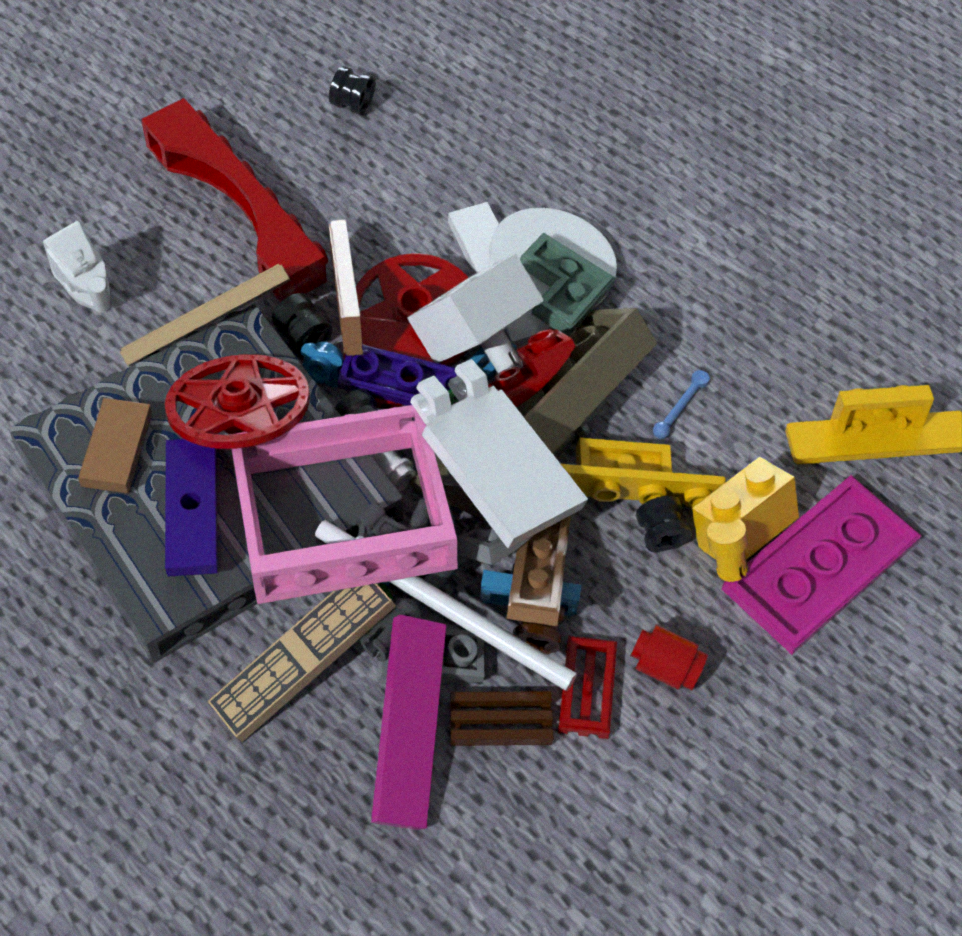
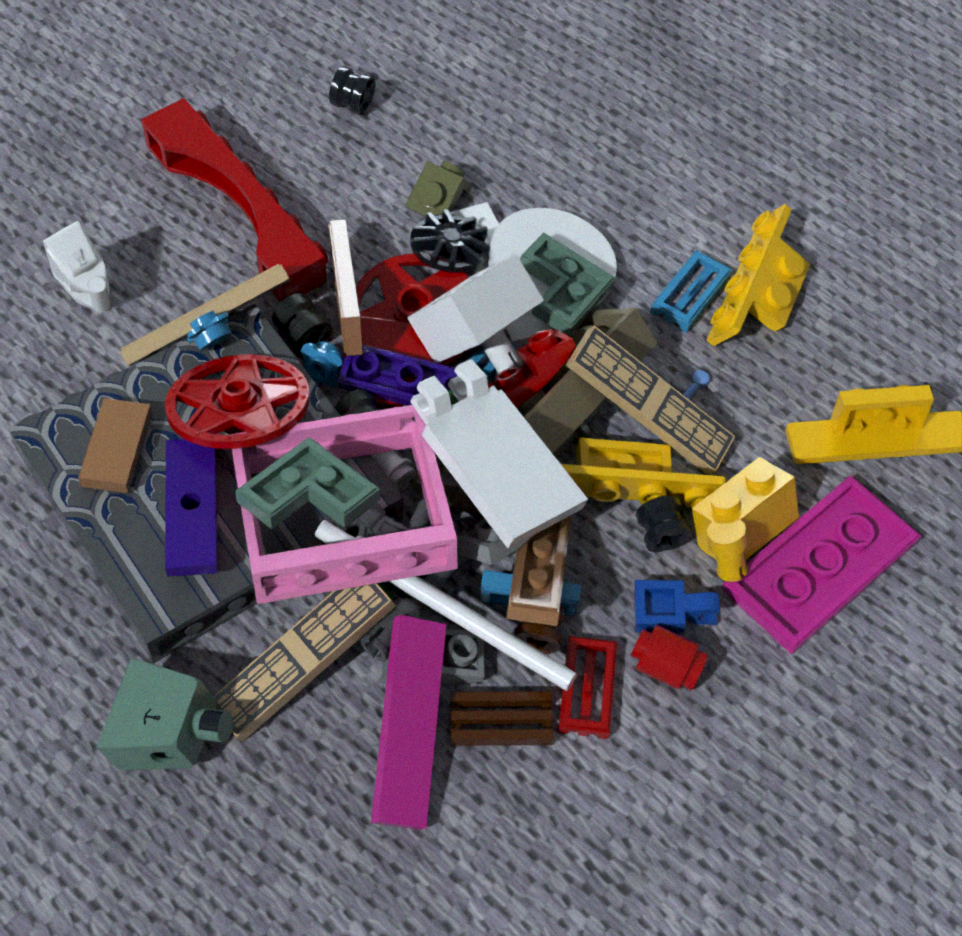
(161, 720): none -> sand green torso
(209, 330): none -> dark azure plate
(304, 476): none -> sand green tile
(437, 189): none -> olive bracket
(450, 241): none -> black wheel
(650, 400): none -> tan tile
(669, 607): none -> blue plate
(675, 314): none -> dark azure tile
(764, 282): none -> yellow bracket

